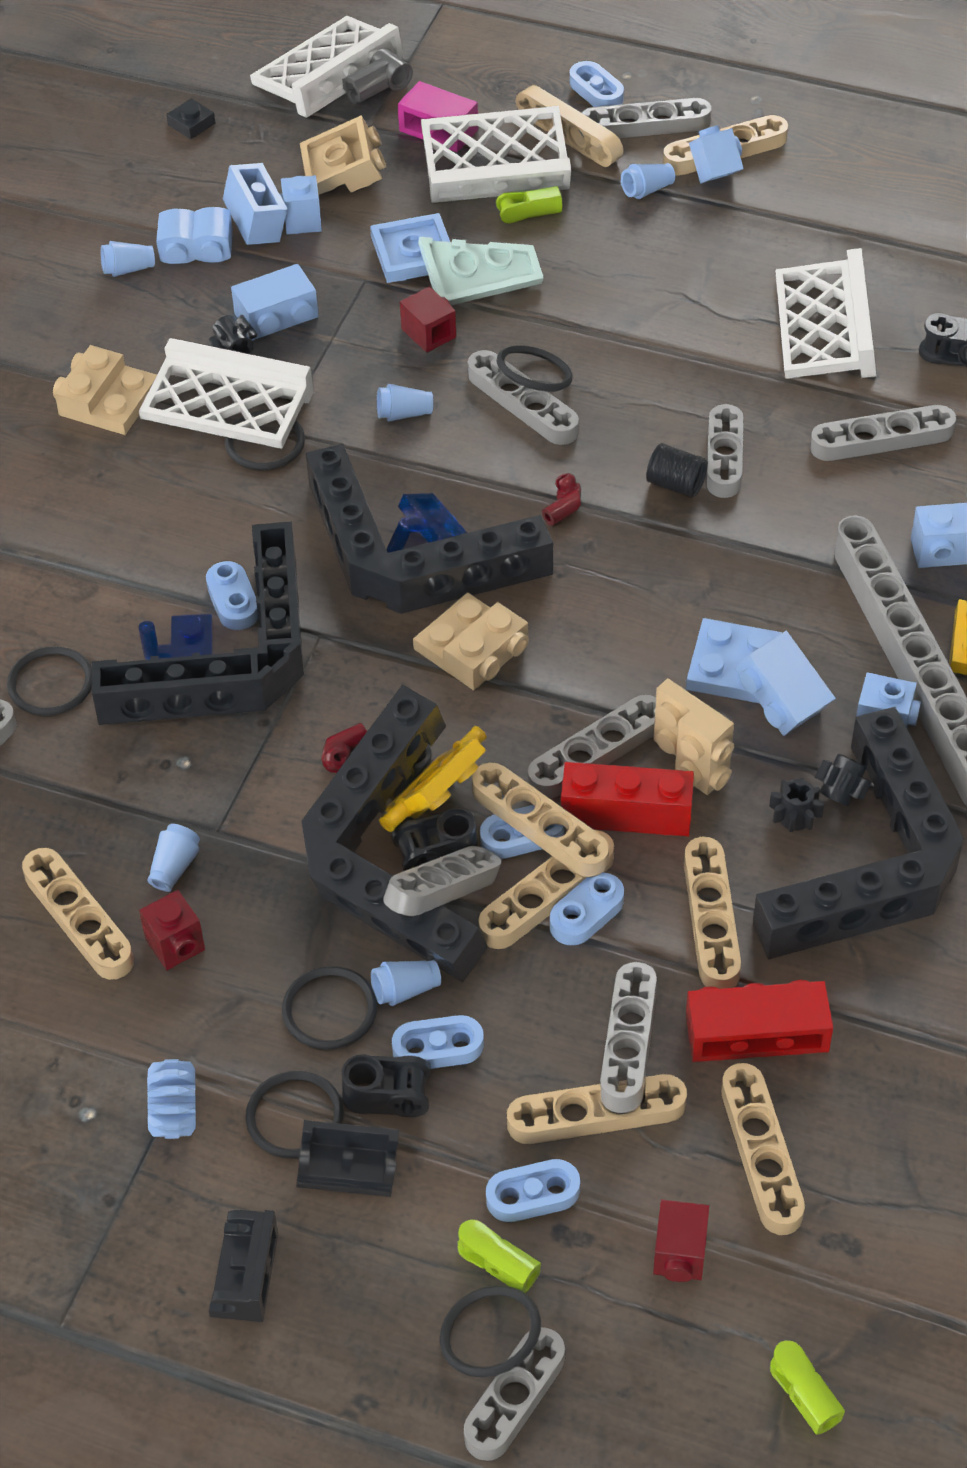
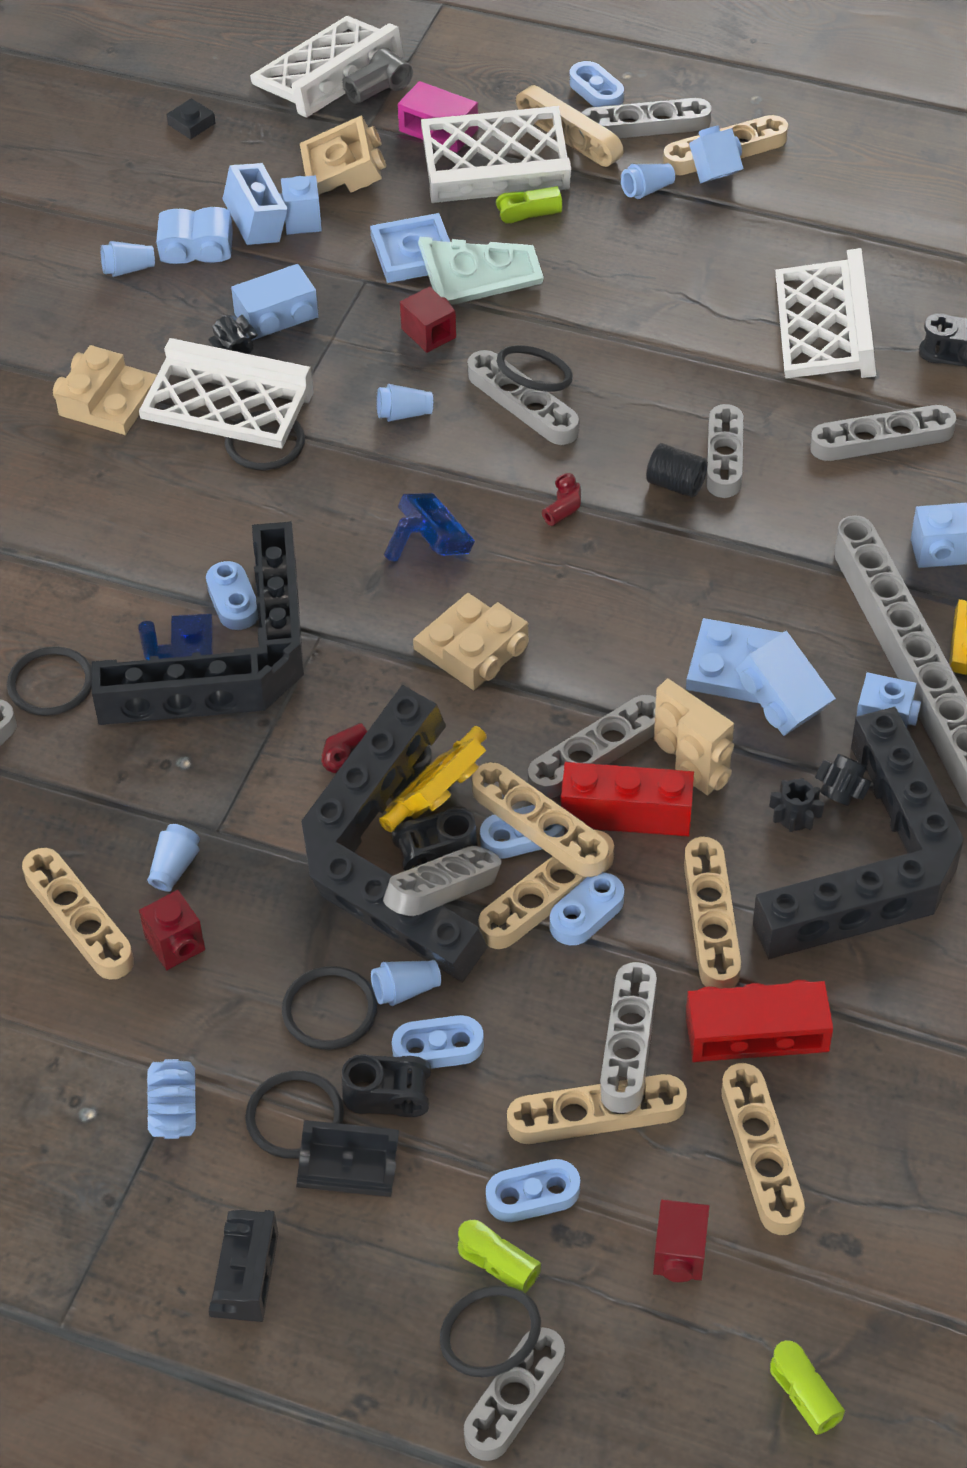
(425, 572): black brick -> none

